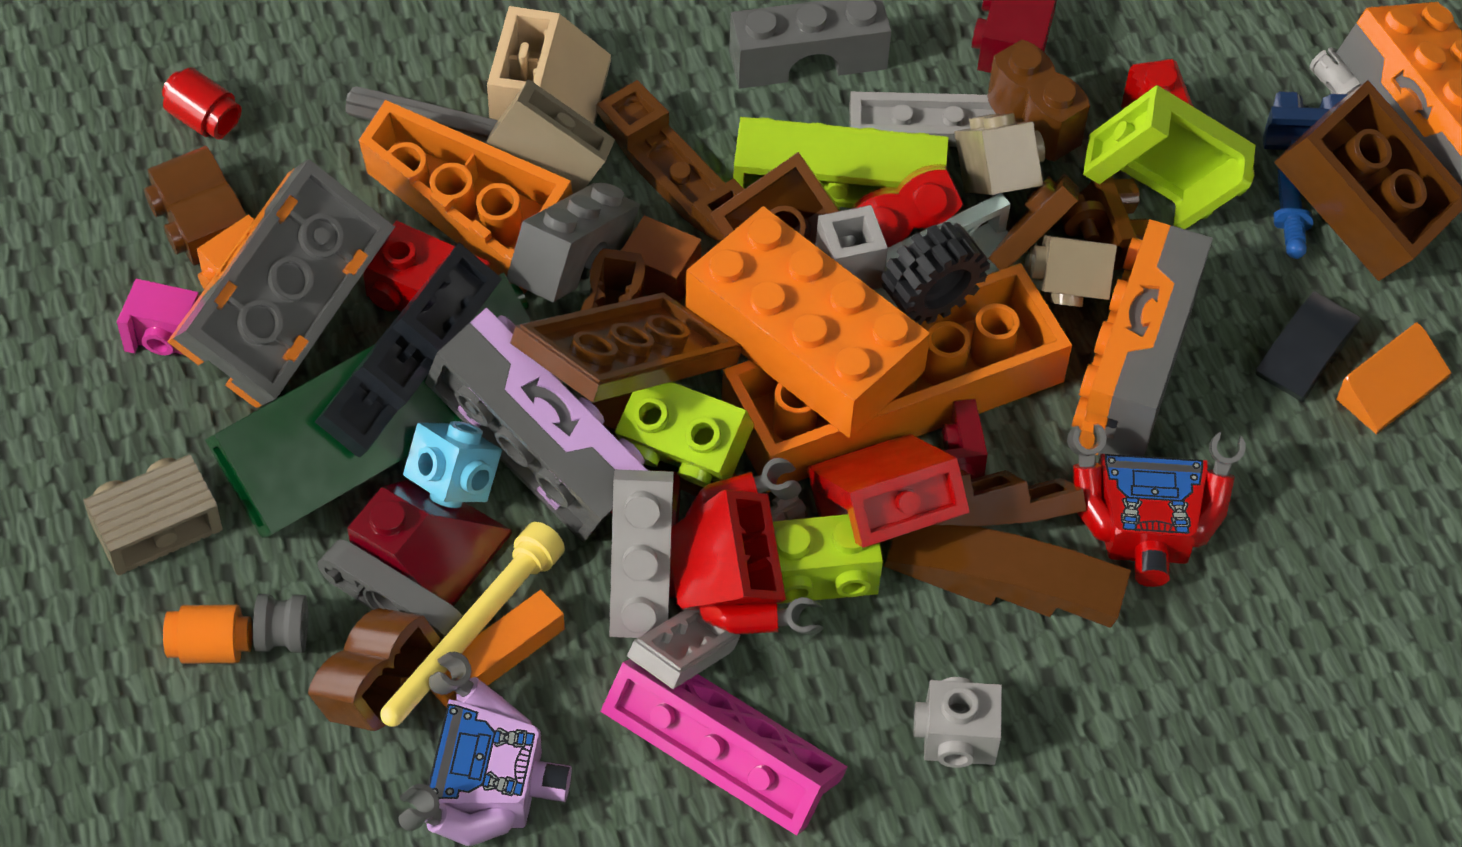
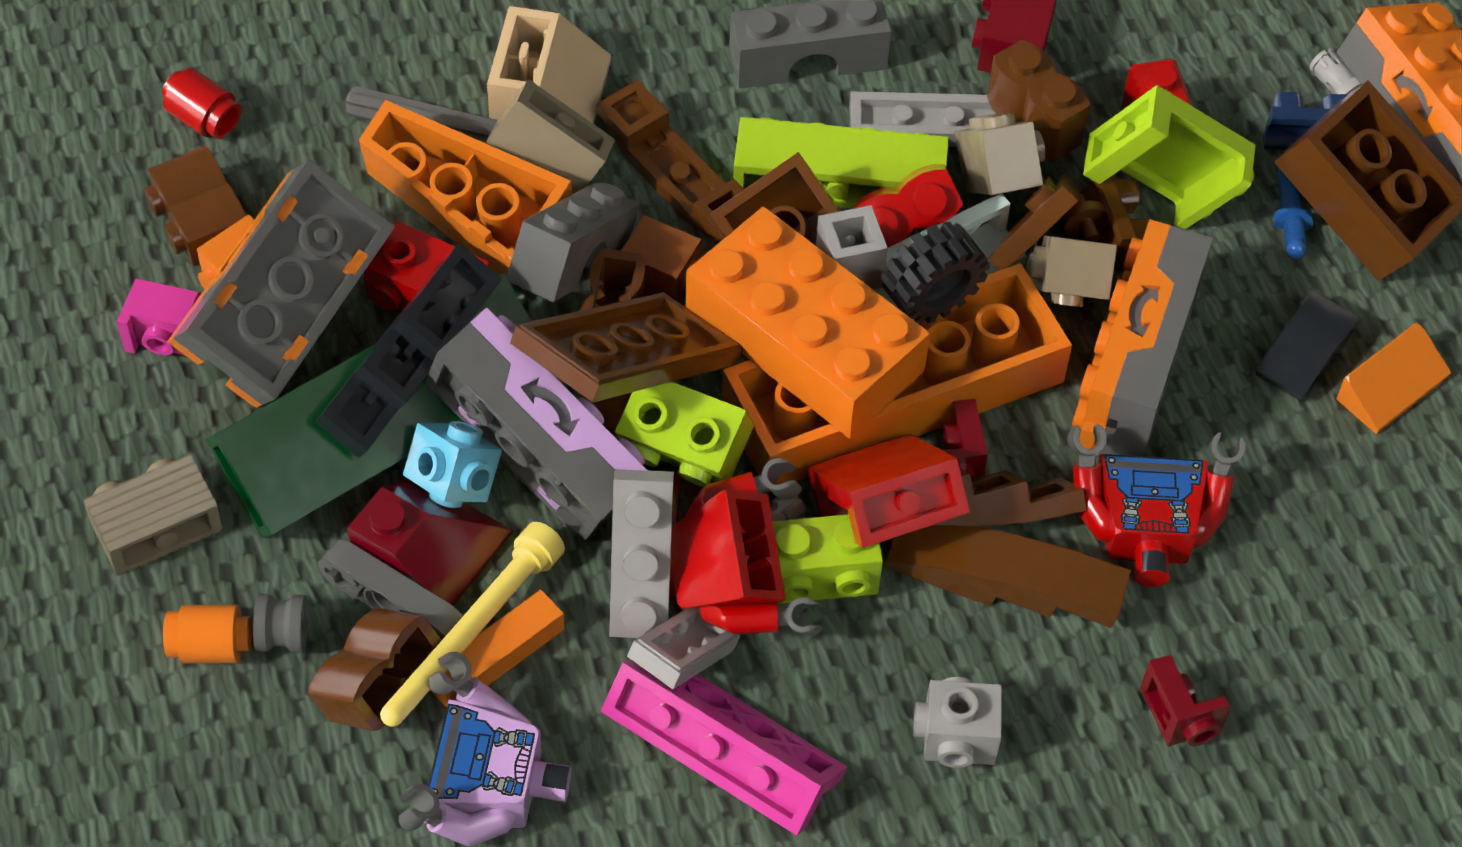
(1175, 707): none -> dark red bracket

